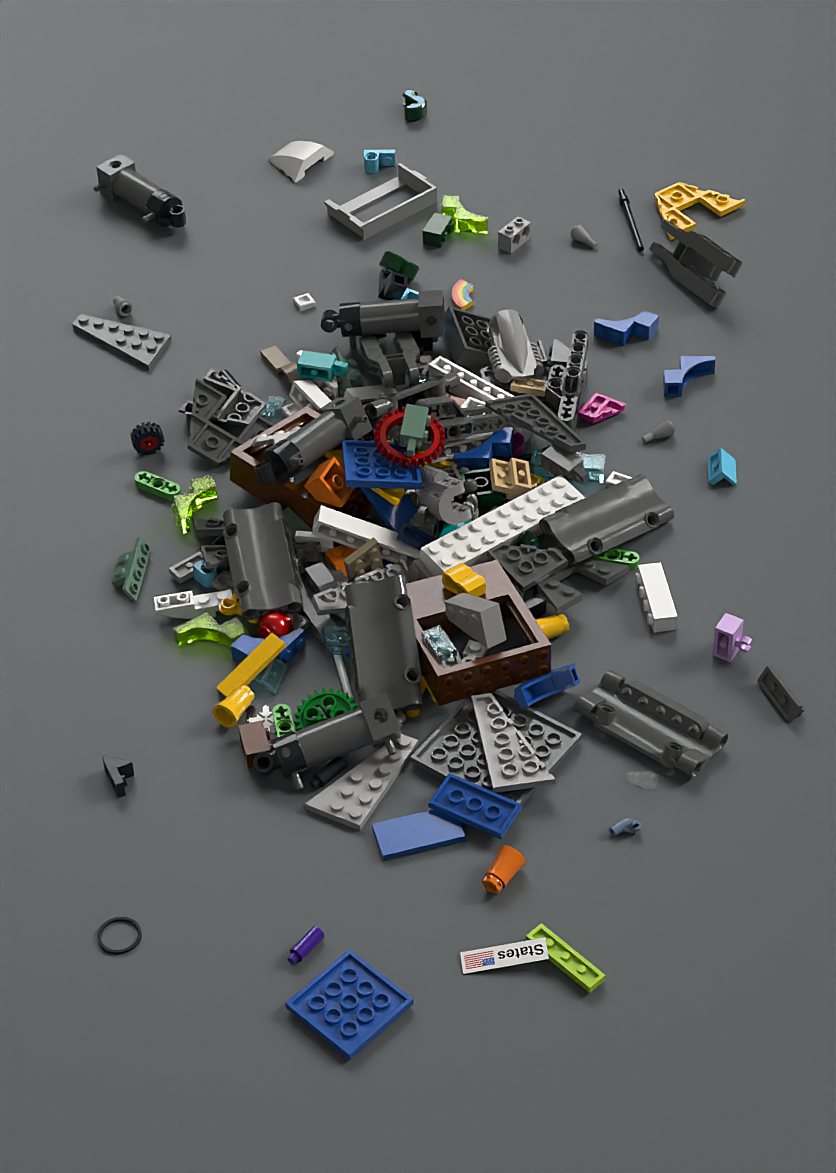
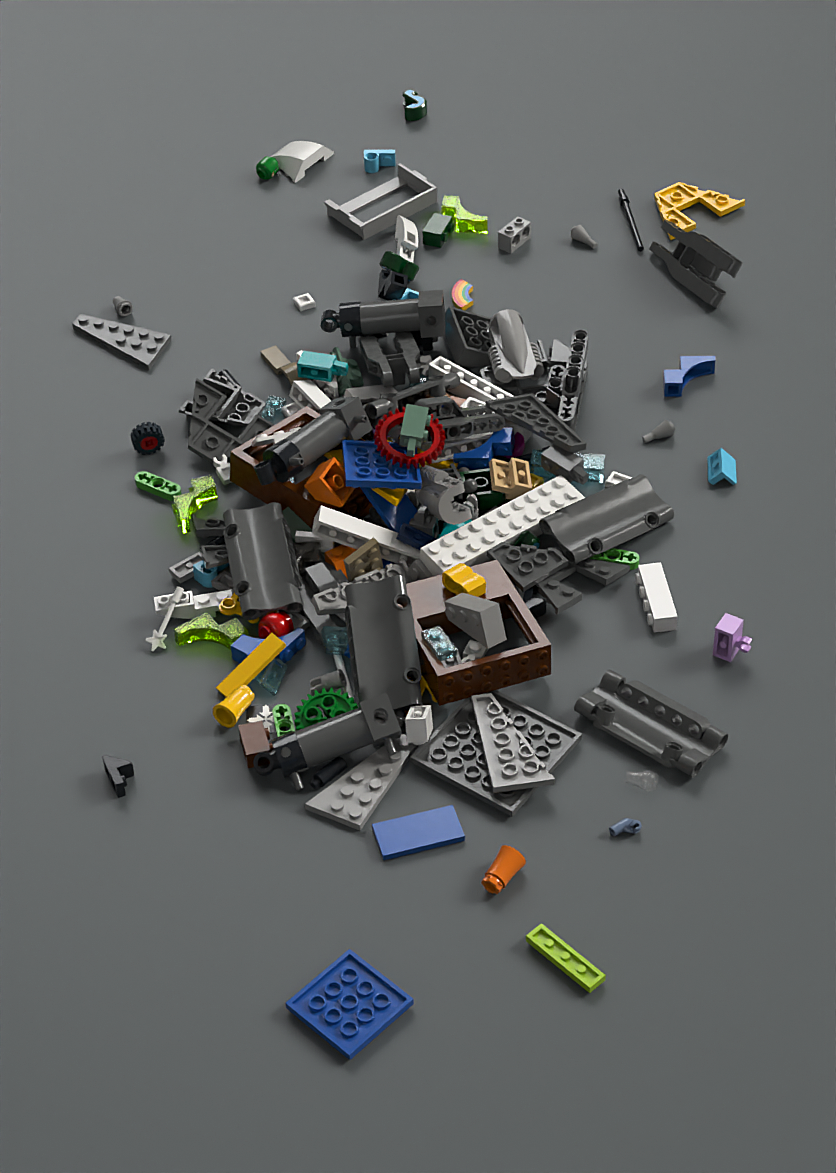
(116, 919): black piece -> none
(120, 180): dark grey piece -> none
(131, 569): sand green bracket -> none
(158, 638): none -> white piece
(222, 469): none -> white plate
(267, 167): none -> green head
(305, 944): dark purple cylinder -> none
(334, 679): none -> light grey hinge
(407, 238): none -> white slope
(419, 724): none -> white hinge
(475, 806): blue tile -> none
(504, 955): white sticker -> none
(529, 386): tan plate -> none
(546, 685): blue arch -> none
(553, 625): yellow plant -> none
(599, 408): dark pink wing -> none
(621, 331): blue arch -> none
(780, 694): dark grey plate -> none

